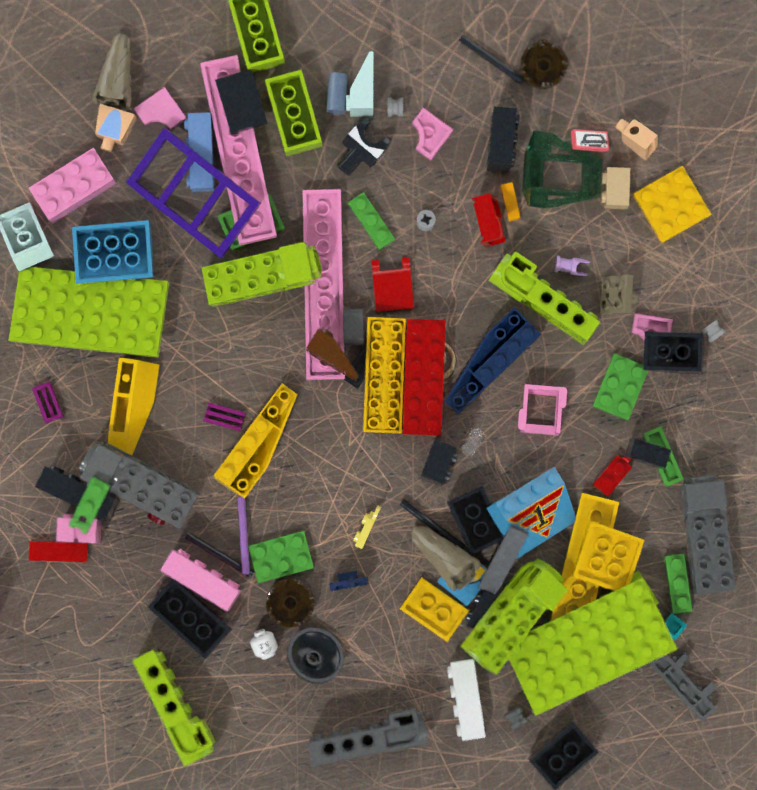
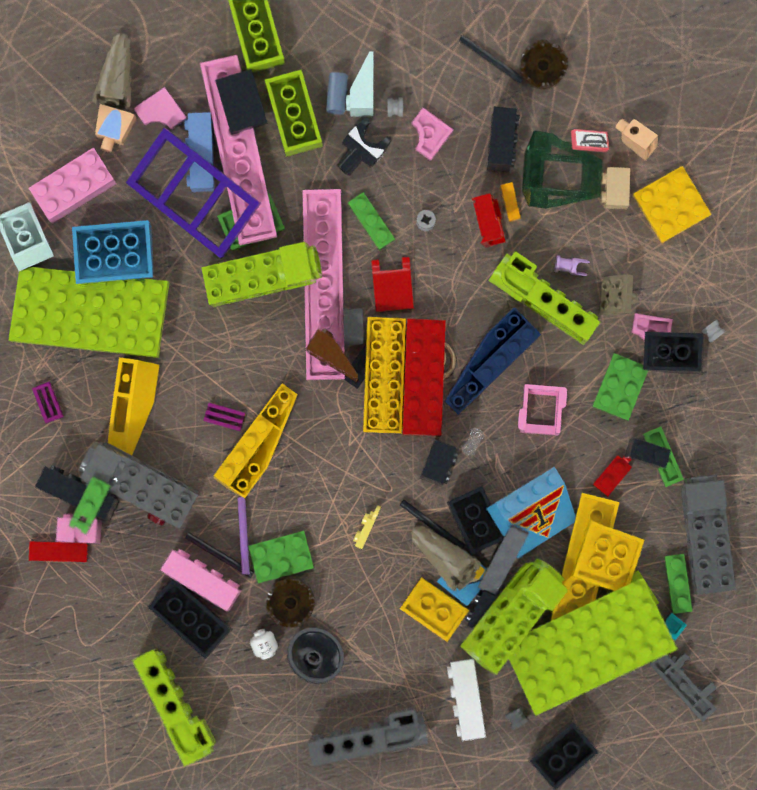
(348, 580): dark blue plate -> none

